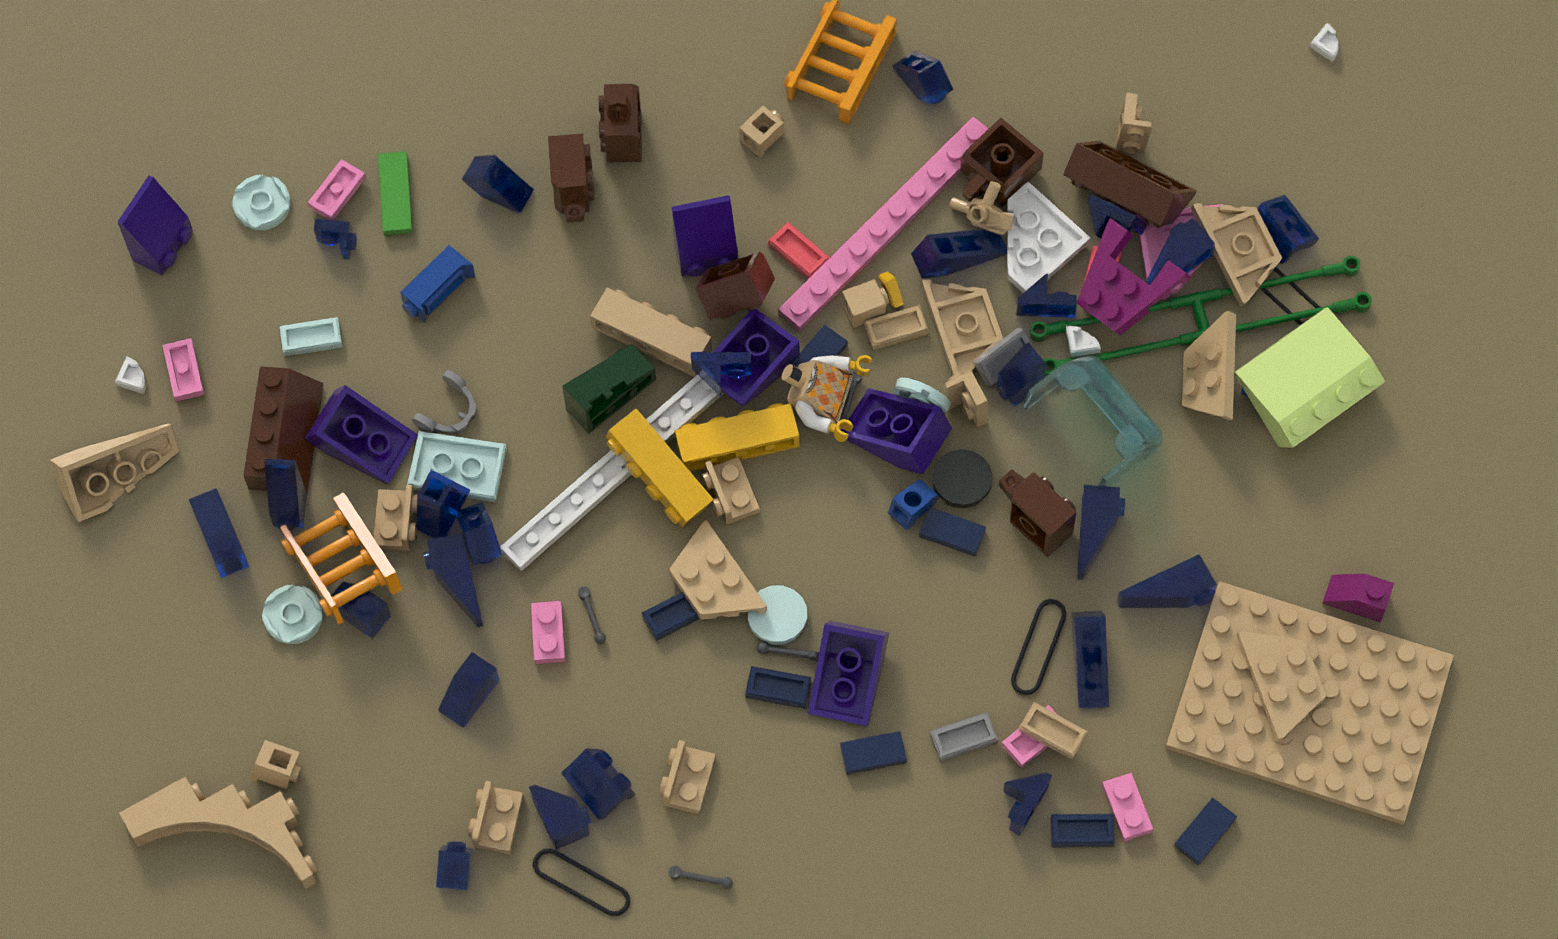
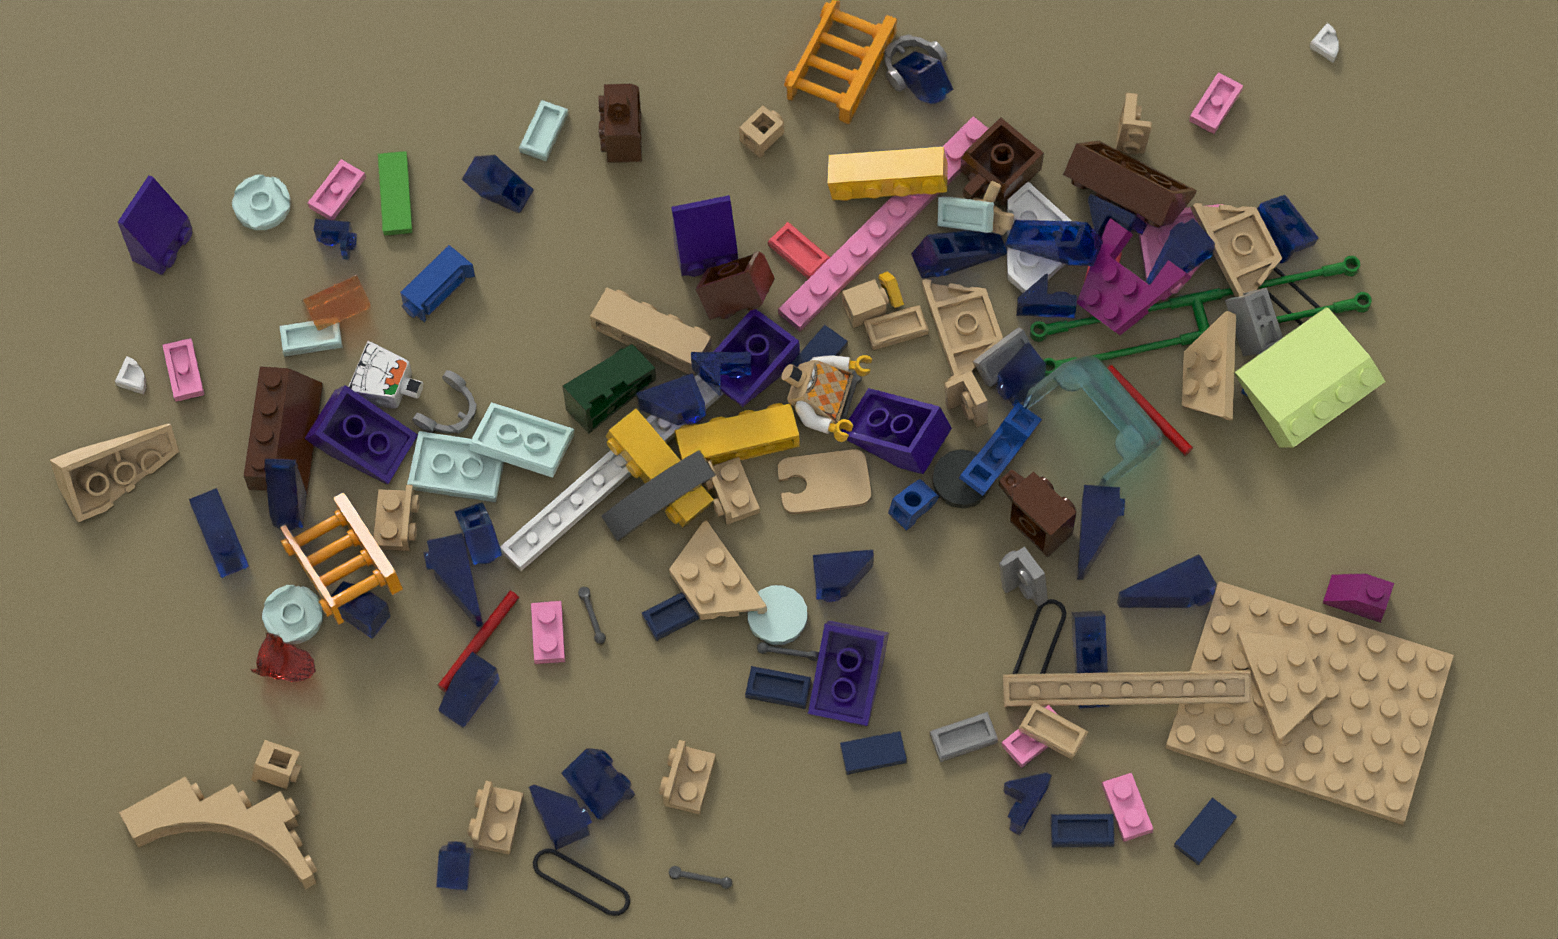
(283, 660): none -> clear red piece
(336, 303): none -> clear orange panel
(384, 377): none -> white torso
(439, 504): clear blue slope -> none
(481, 637): none -> red bar
(521, 439): none -> light aqua tile
(543, 130): none -> light aqua tile
(571, 175): reddish brown hinge -> none
(658, 494): none -> dark grey slope
(674, 401): none -> clear blue slope
(831, 479): none -> tan piece
(840, 572): none -> clear blue slope
(887, 173): none -> yellow brick
(921, 392): light aqua tile -> none
(933, 48): none -> light grey piece
(952, 531): dark blue tile -> none
(965, 214): none -> light aqua tile
(1000, 449): none -> blue slope
(1021, 570): none -> light grey bracket
(1056, 240): none -> clear blue slope
(1081, 342): white tile -> none
(1127, 688): none -> tan tile
(1165, 427): none -> red bar
(1216, 103): none -> bright pink plate
(1255, 321): none -> light grey hinge

